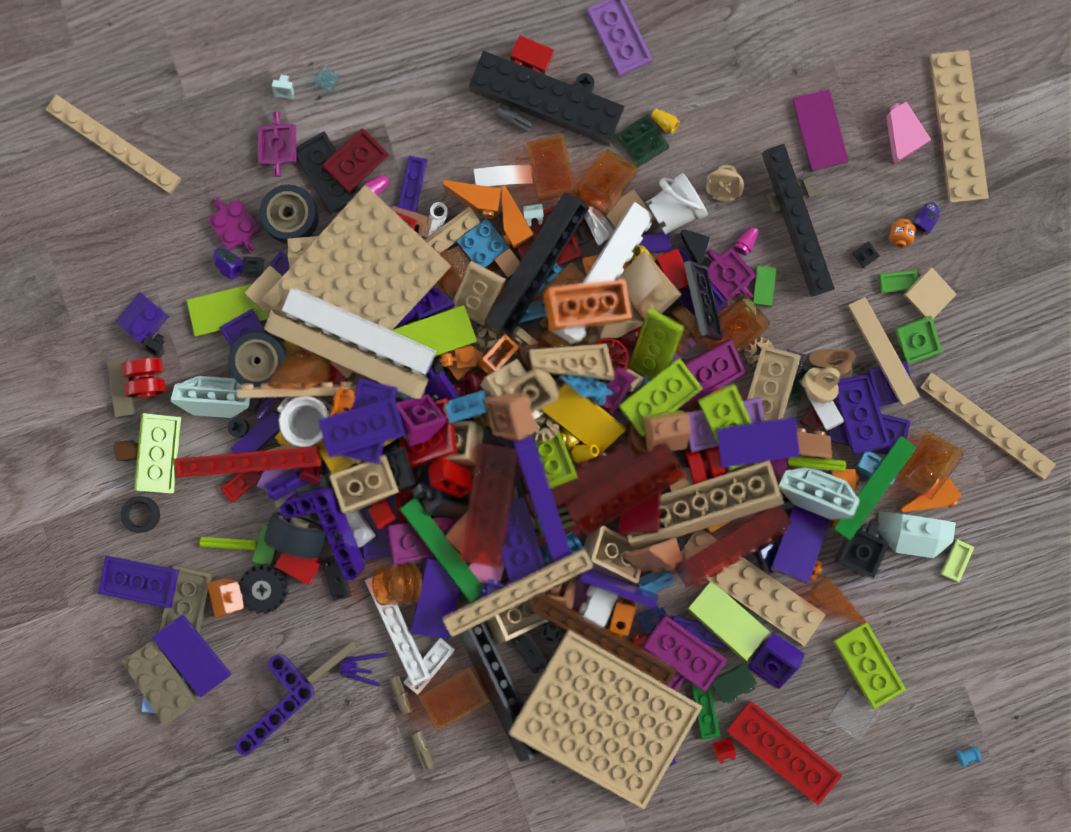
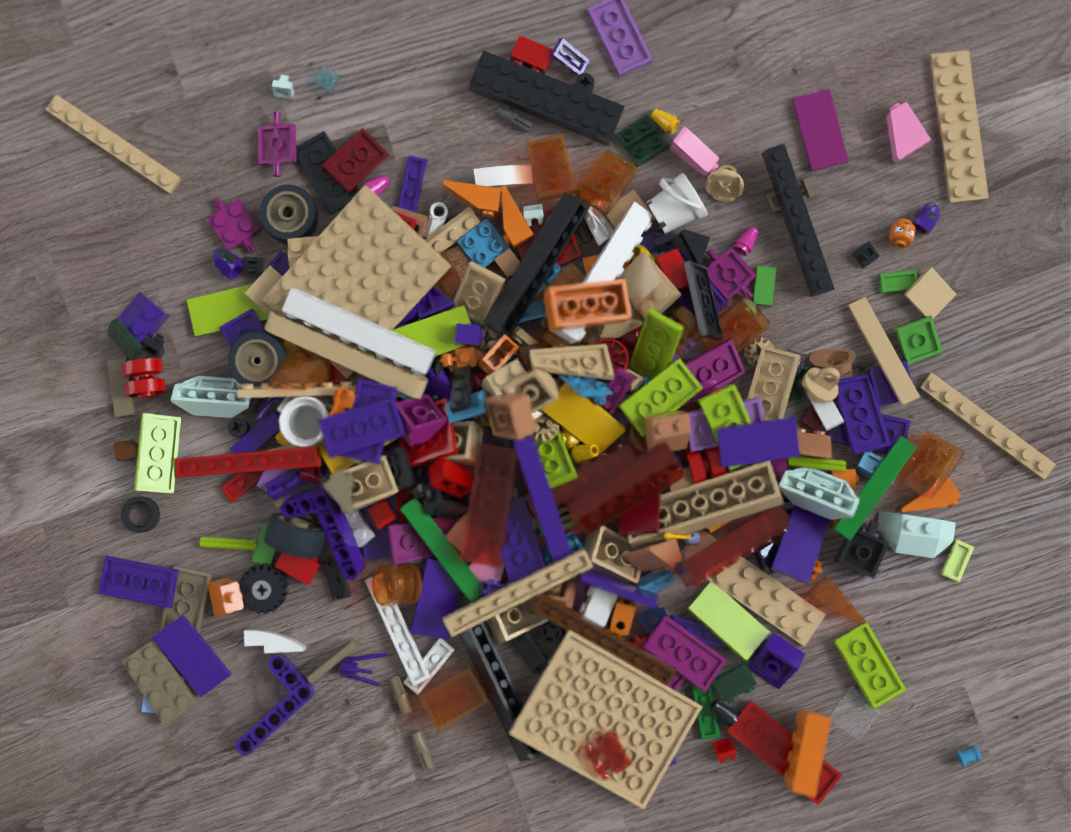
(124, 340): none -> clear green slope
(272, 641): none -> white slope
(341, 489): none -> dark tan arch
(461, 389): none -> black plate
(468, 335): none -> dark purple brick
(557, 49): none -> tile
(612, 750): none -> clear red plate
(663, 241): none -> black tile
(688, 539): none -> hinge
(694, 152): none -> bright pink slope
(725, 713): none -> black cone
(807, 752): none -> orange brick

